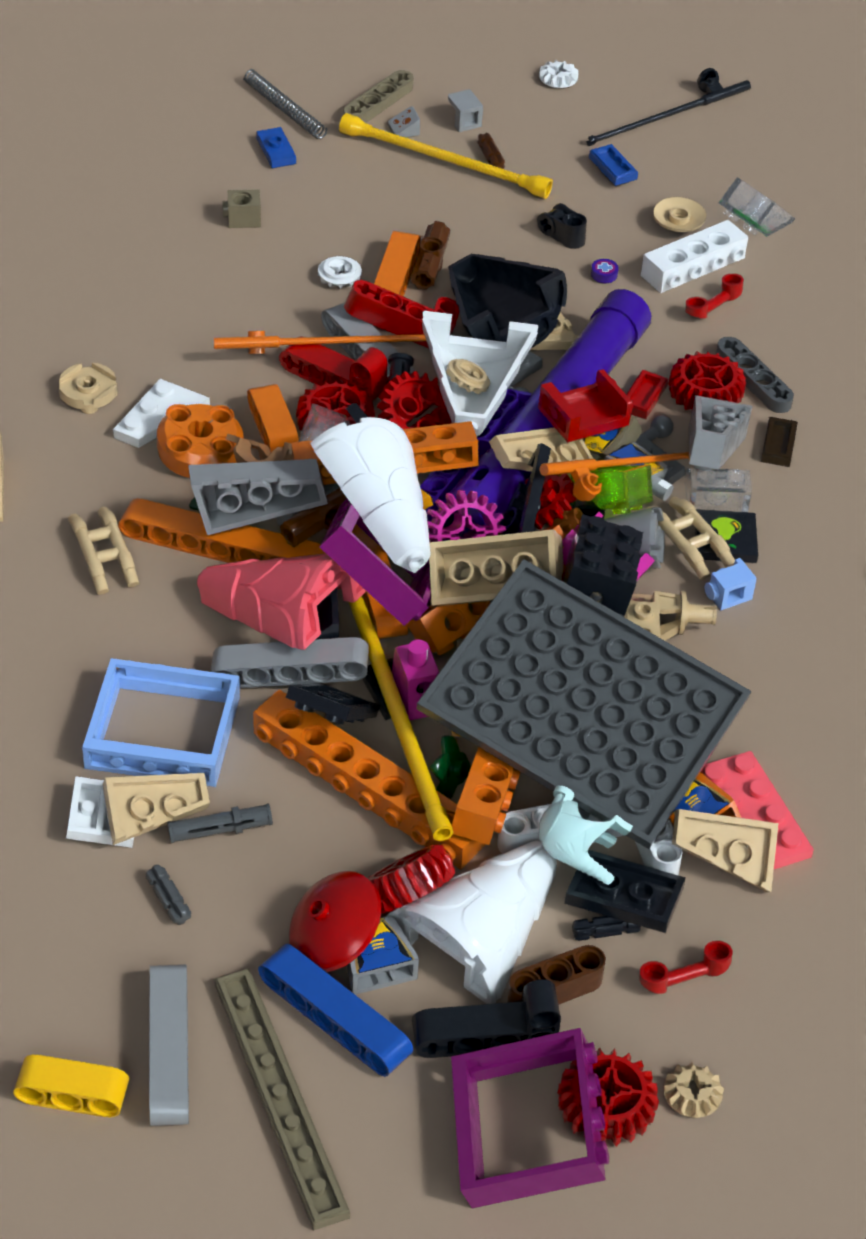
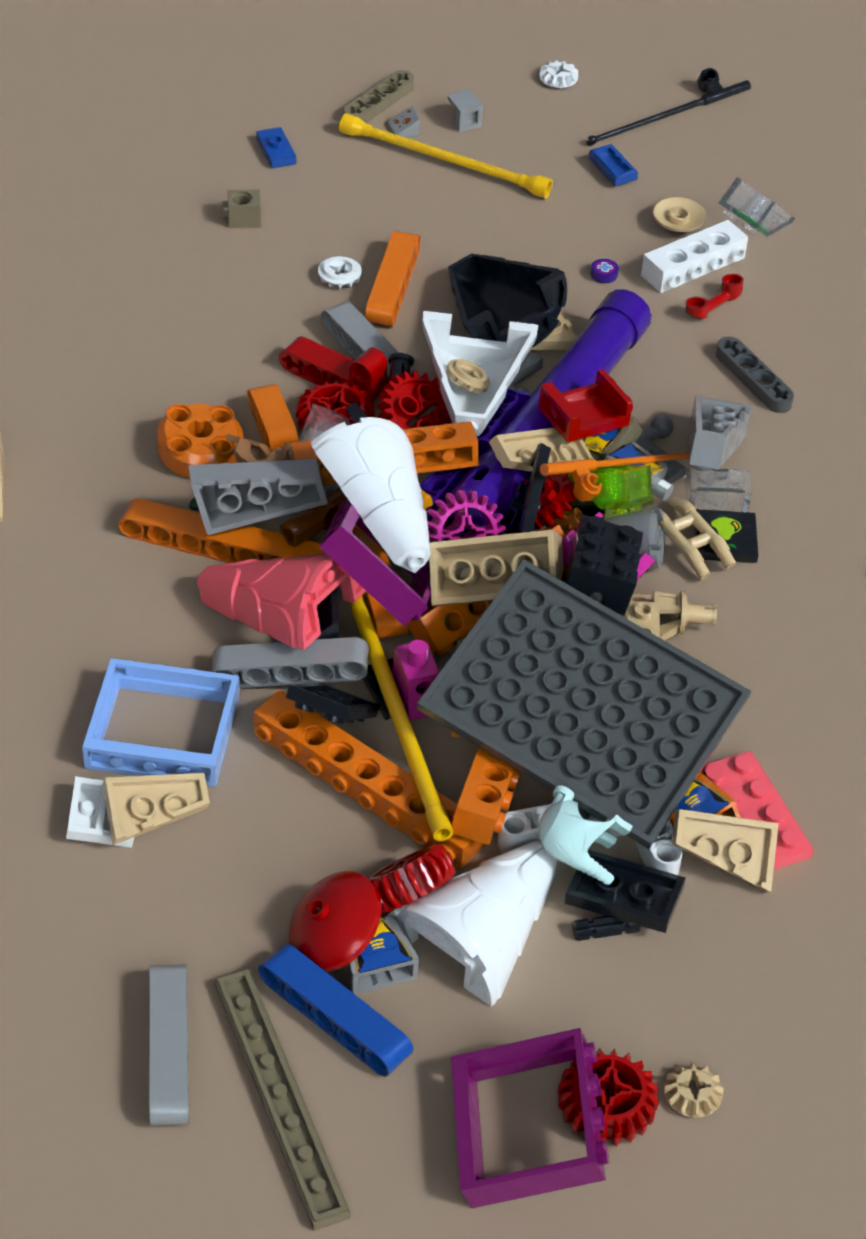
(71, 1086): yellow beam -> none
(87, 398): tan plate -> none
(95, 558): tan piece -> none
(143, 419): white wing -> none
(168, 894): dark grey axle -> none
(219, 823): dark grey pin -> none
(257, 341): orange piece -> none
(306, 115): dark grey piece -> none
(394, 311): red beam -> none
(430, 255): reddish brown piece -> none
(450, 767): dark green plate -> none
(484, 1026): black beam -> none
(490, 150): reddish brown axle -> none
(564, 226): black piece -> none
(568, 969): reddish brown beam -> none
(646, 392): red tile -> none
(706, 377): red gear -> none
(716, 961): red bar -> none
(731, 585): light blue brick -> none
(779, 441): dark brown tile -> none

